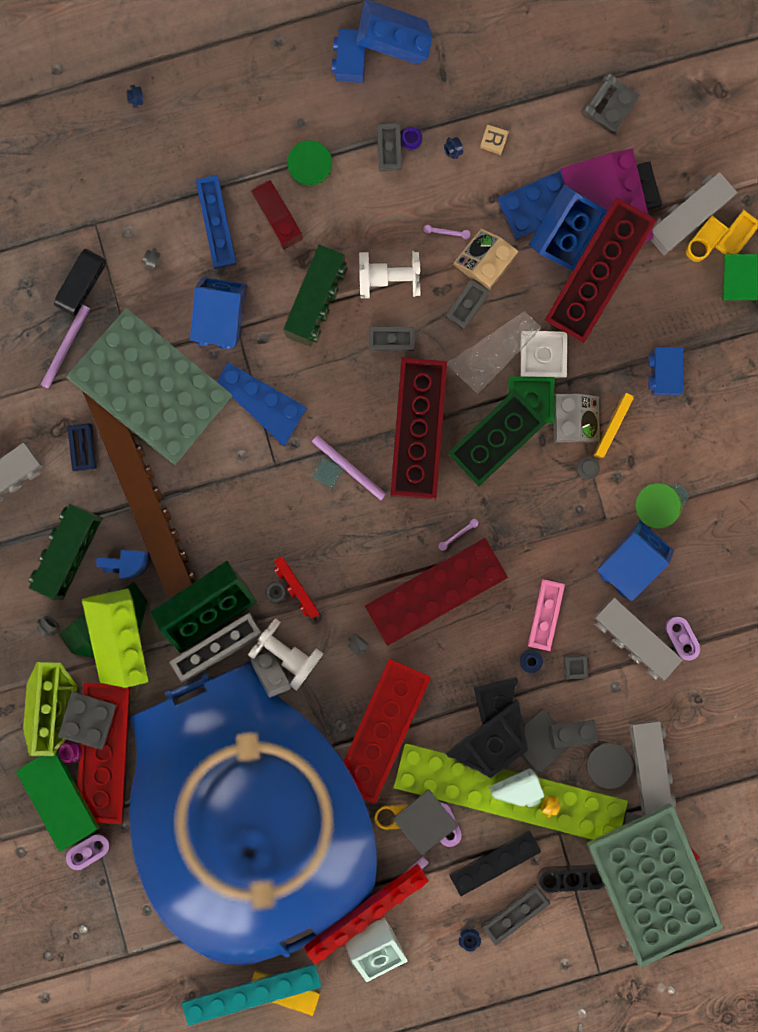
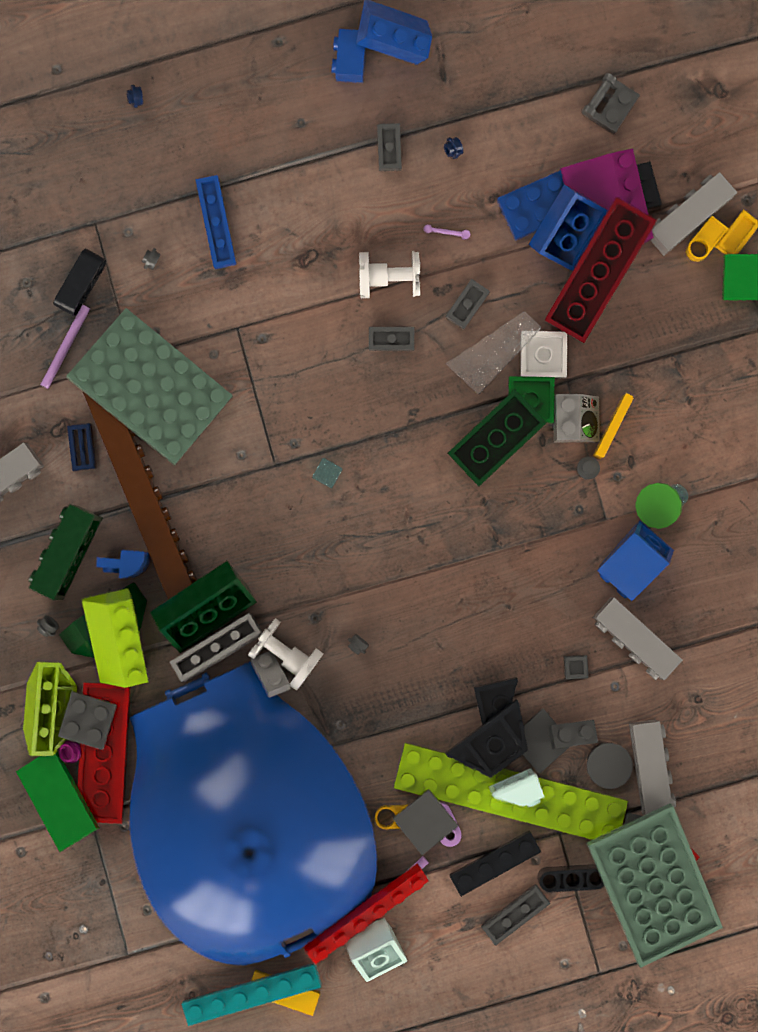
(88, 850): lavender plate -> none
(217, 312): blue slope -> none
(261, 893): tan piece -> none
(267, 405): blue wing -> none
(277, 215): dark red slope -> none
(280, 587): dark grey plate -> none
(295, 588): red plate -> none
(309, 163): green tile -> none
(314, 296): dark green brick -> none
(348, 467): lavender bar -> none
(384, 727): red plate -> none
(411, 138): dark purple plate -> none
(418, 428): dark red brick -> none
(436, 591): dark red brick -> none
(443, 545): lavender hinge -> none
(463, 940): dark blue plate -> none
(486, 258): tan slope -> none
(494, 139): tan tile -> none
(525, 656): dark blue plate -> none
(546, 615): bright pink tile -> none
(550, 806): yellow plate -> none
(666, 371): blue brick -> none
(682, 637): lavender plate -> none

